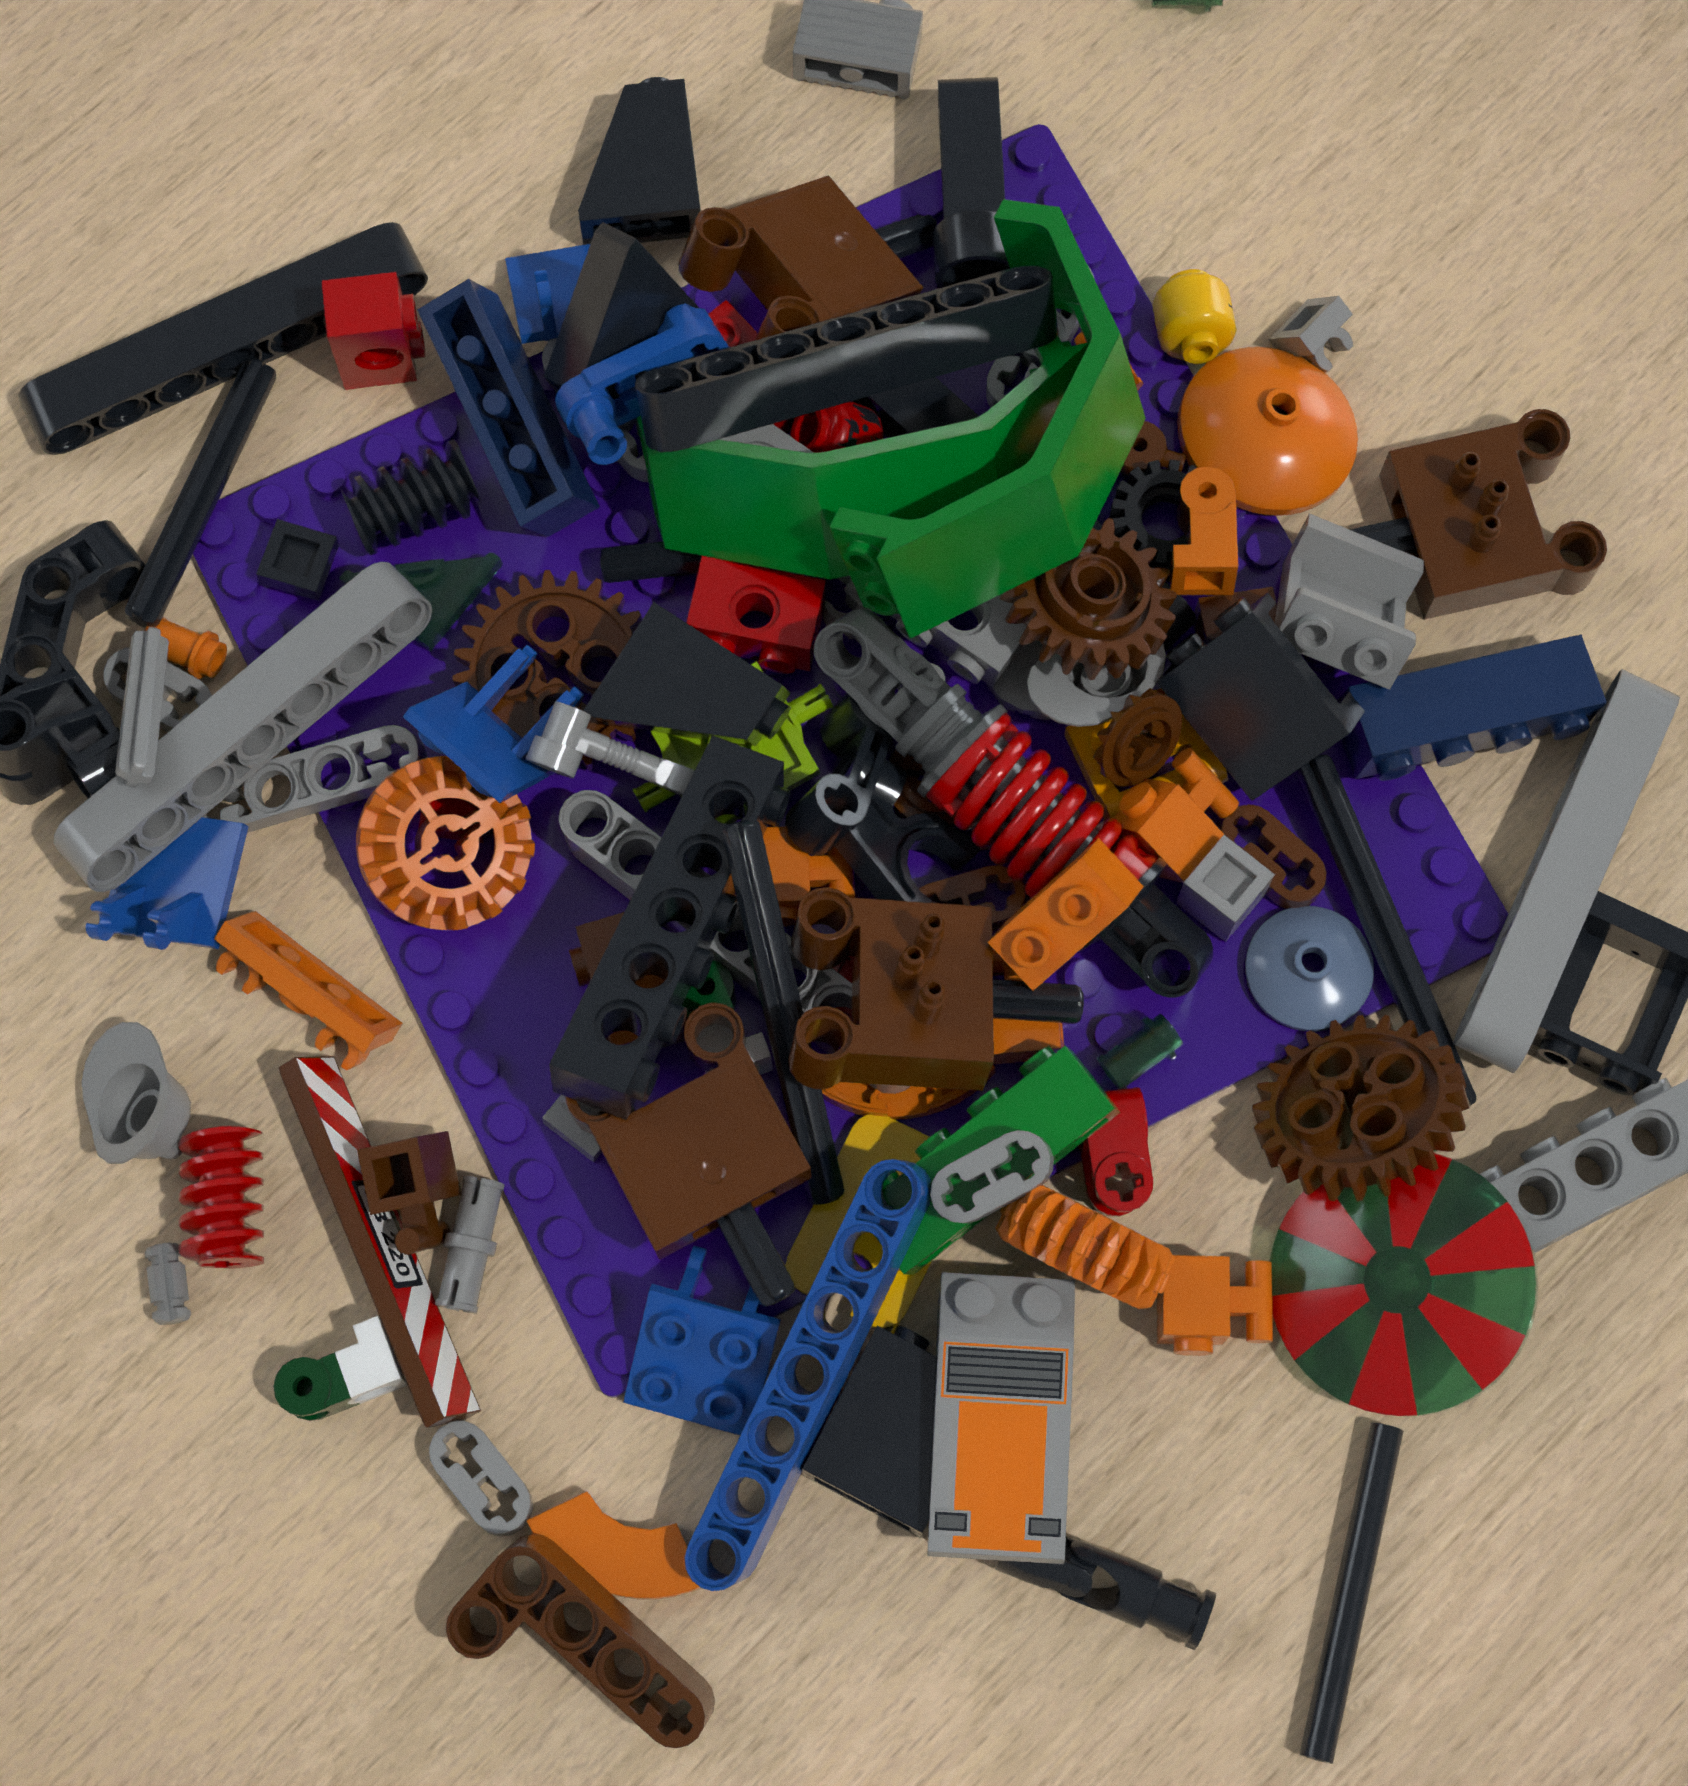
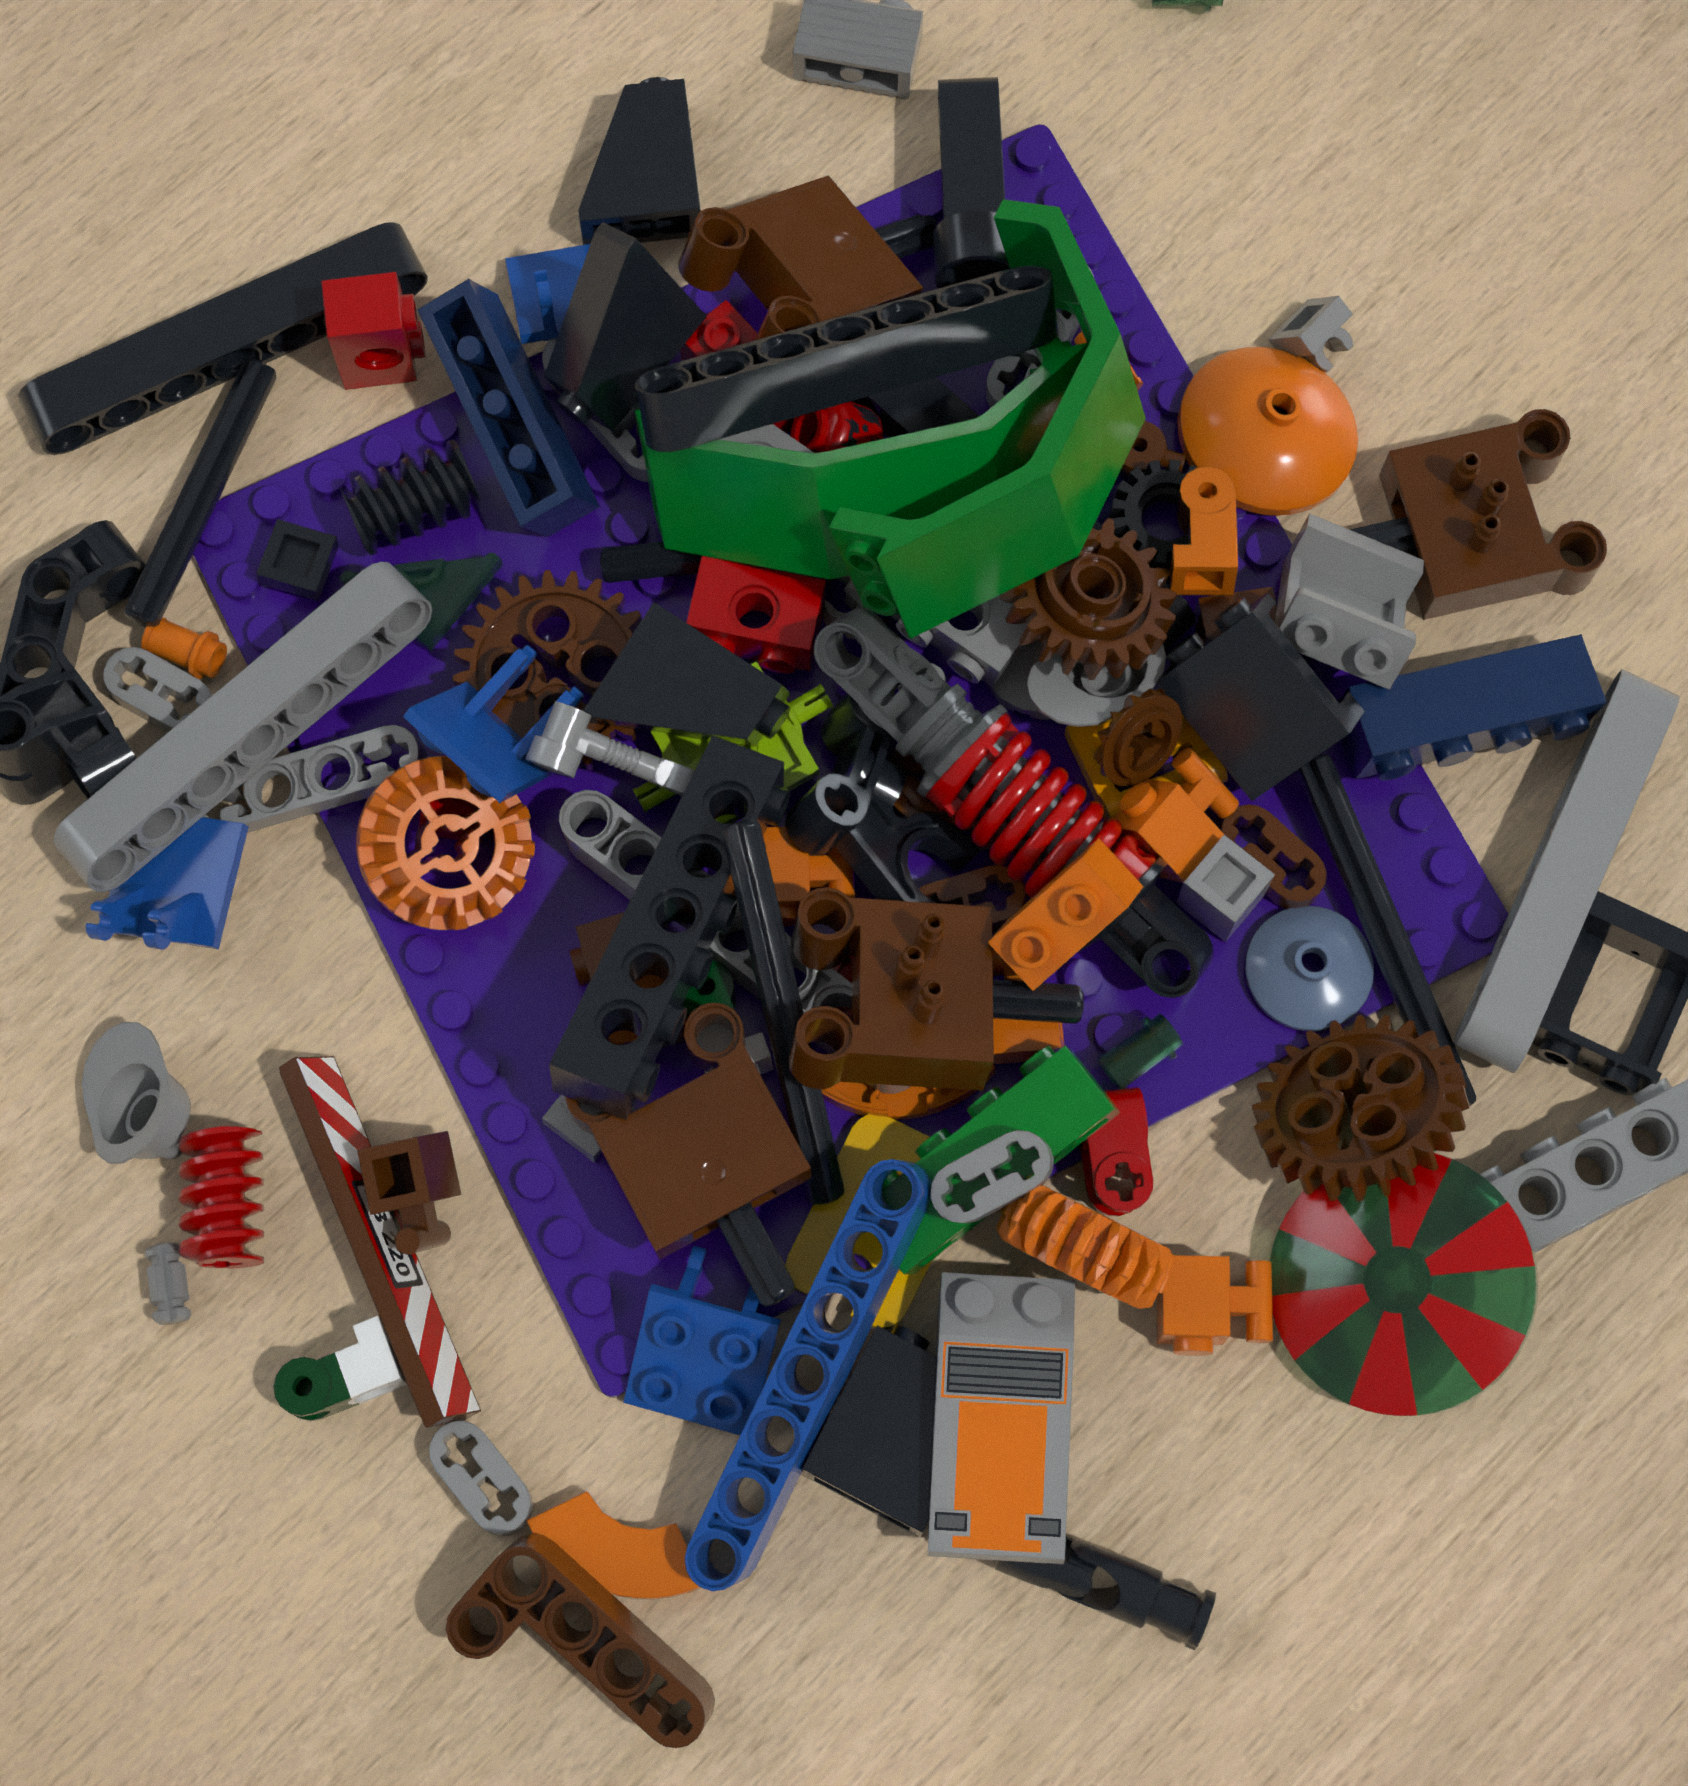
(142, 707): light grey axle -> none
(305, 986): orange plate -> none
(470, 1244): light grey pin -> none
(589, 407): blue beam -> none
(1194, 316): yellow head -> none
(1351, 1593): black piece -> none

